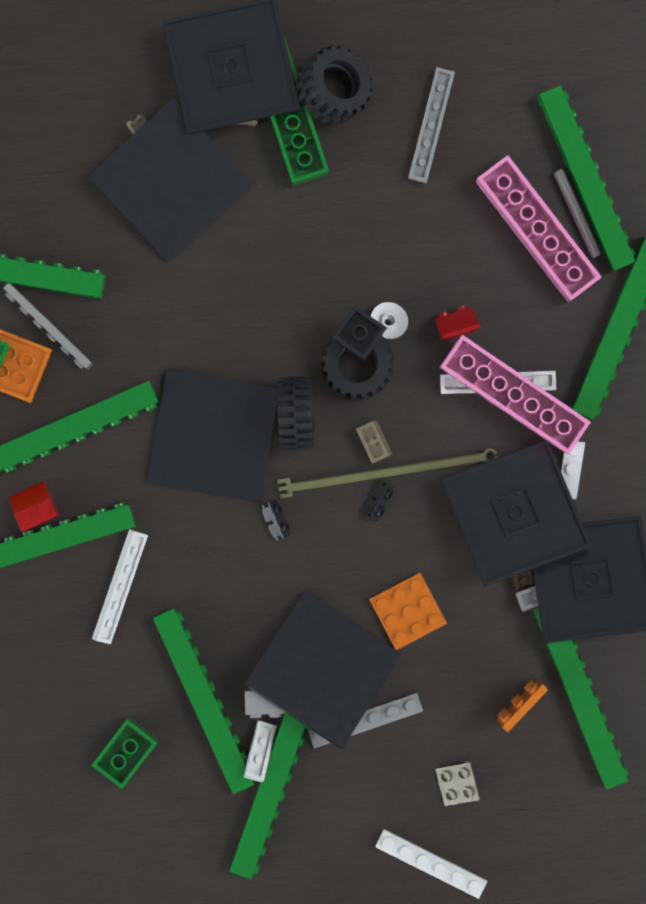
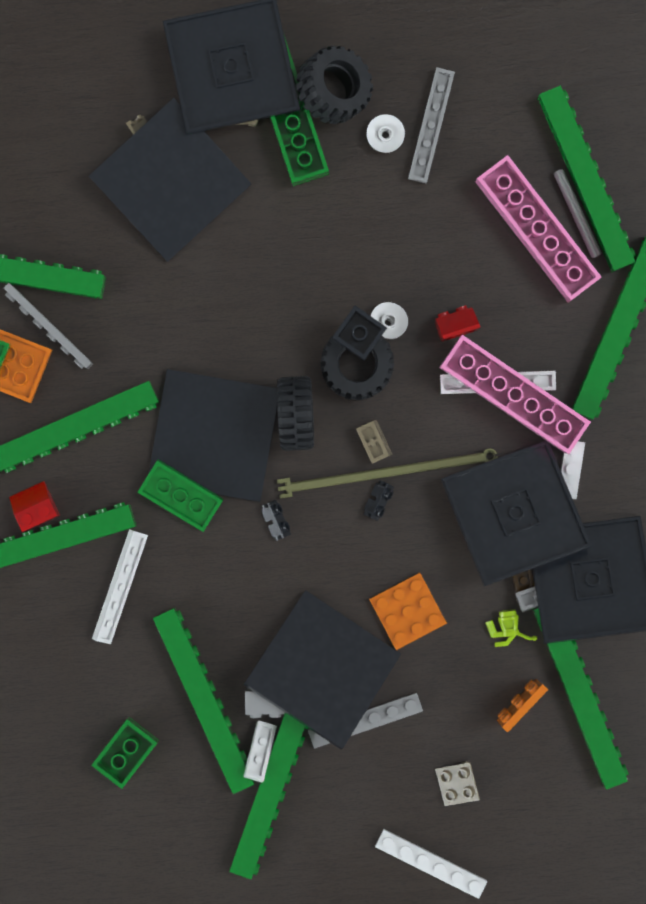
(180, 495): none -> green plate
(387, 124): none -> white dish
(509, 625): none -> lime piece

